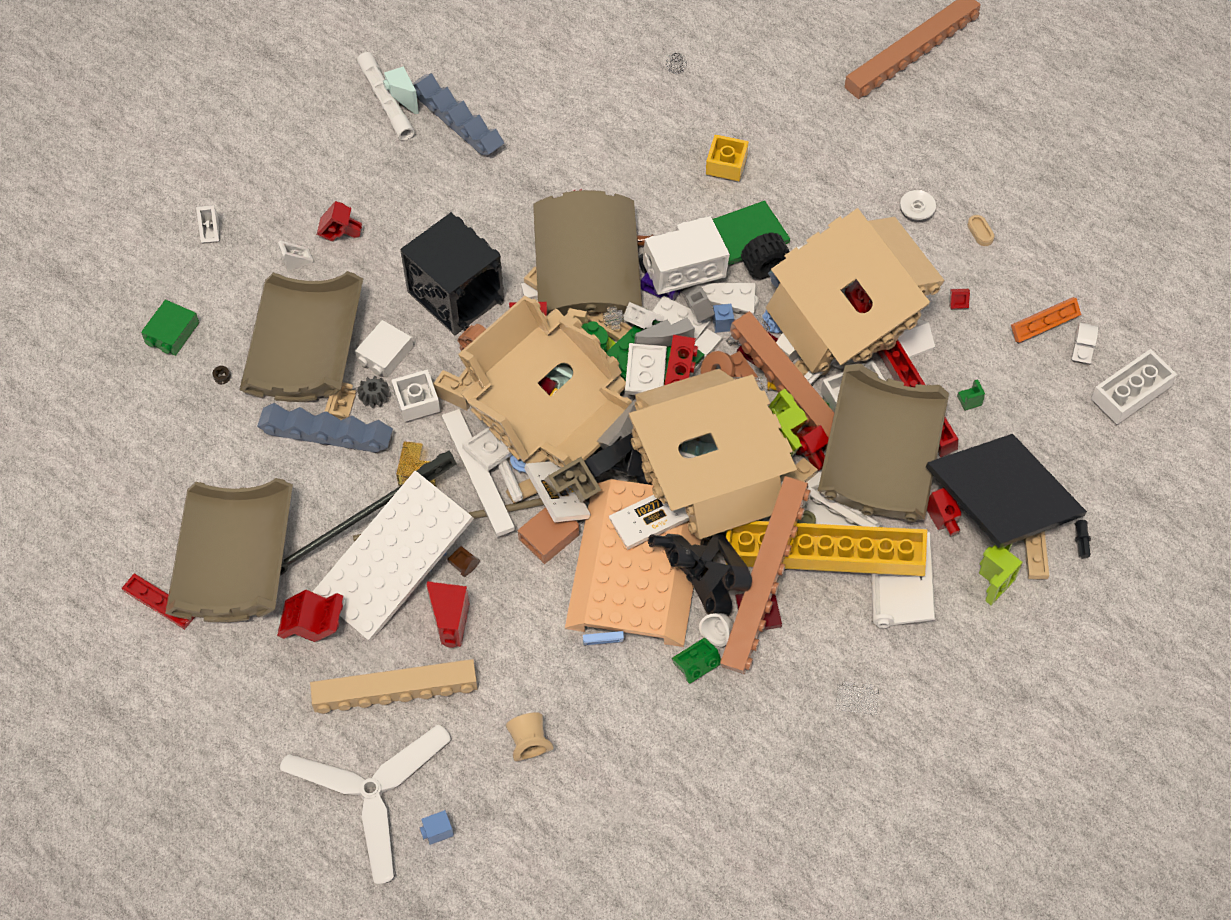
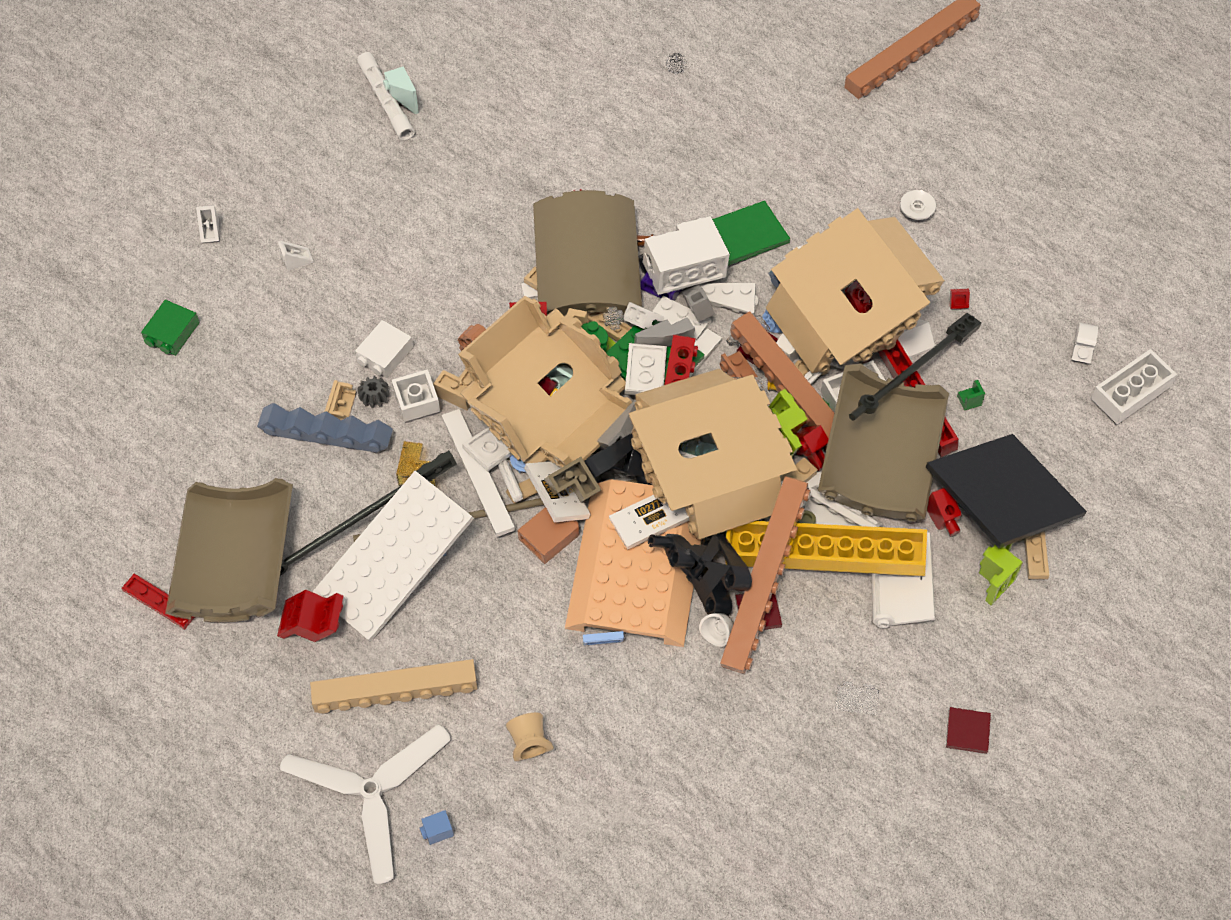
(222, 379): dark brown bush -> none
(301, 337): dark tan panel -> none
(337, 222): red brick -> none
(450, 611): red slope -> none
(453, 273): black piece -> none
(457, 115): sand blue brick -> none
(463, 561): reddish brown tile -> none
(697, 660): green bracket -> none
(718, 358): nougat tile -> none
(723, 317): medium blue brick -> none
(727, 157): yellow brick -> none
(763, 254): black tyre -> none
(957, 331): none -> pearl dark grey bar
(968, 730): none -> dark red tile
(980, 230): tan tile -> none
(1045, 319): orange plate -> none
(1083, 538): black axle -> none

